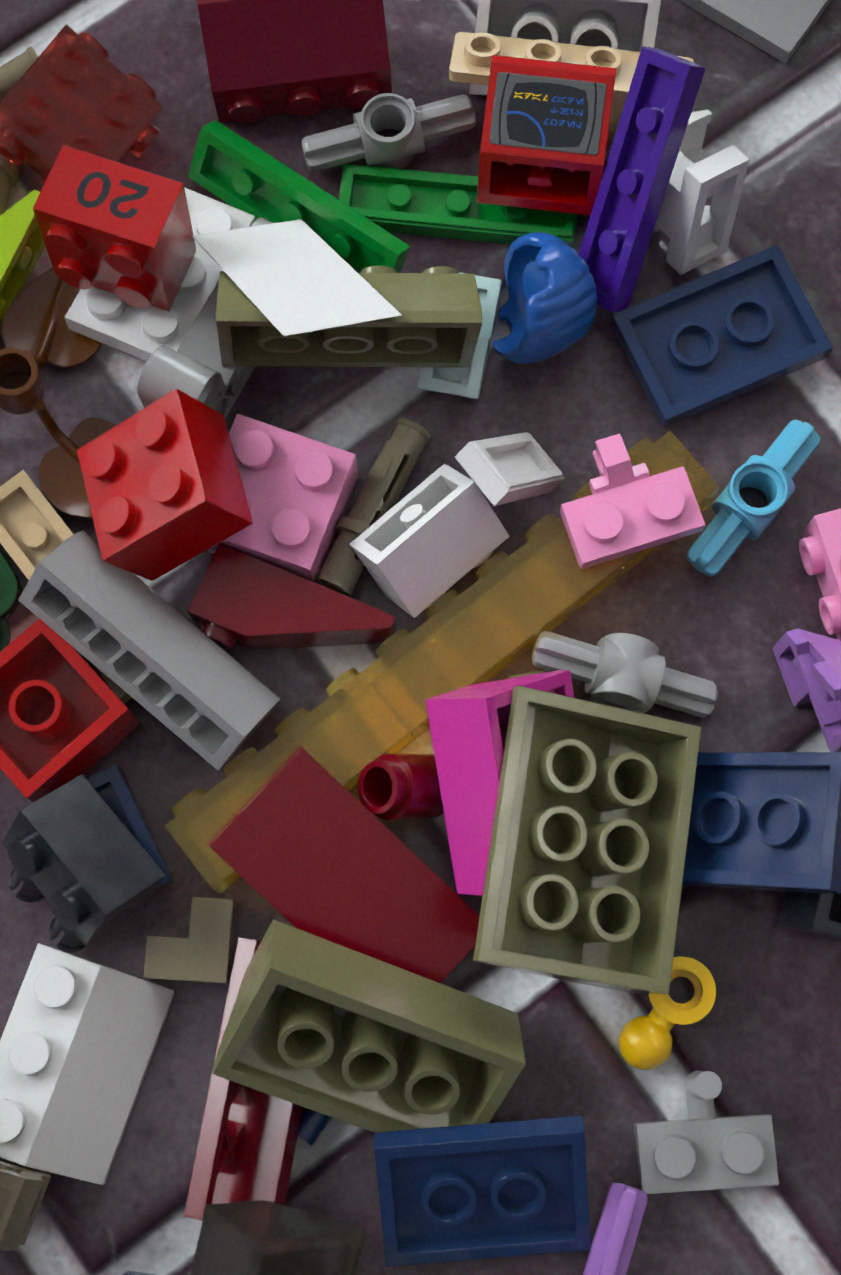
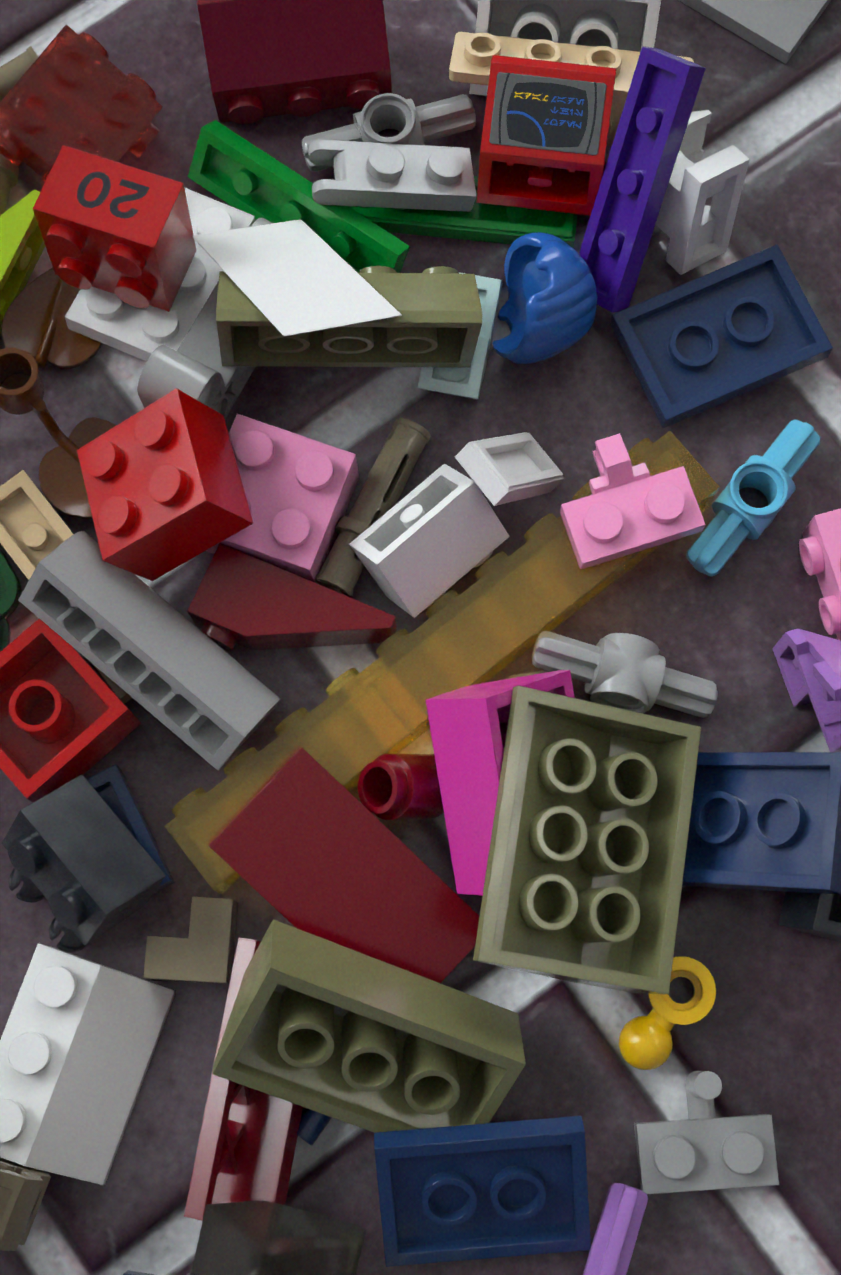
(394, 175): none -> light grey hinge

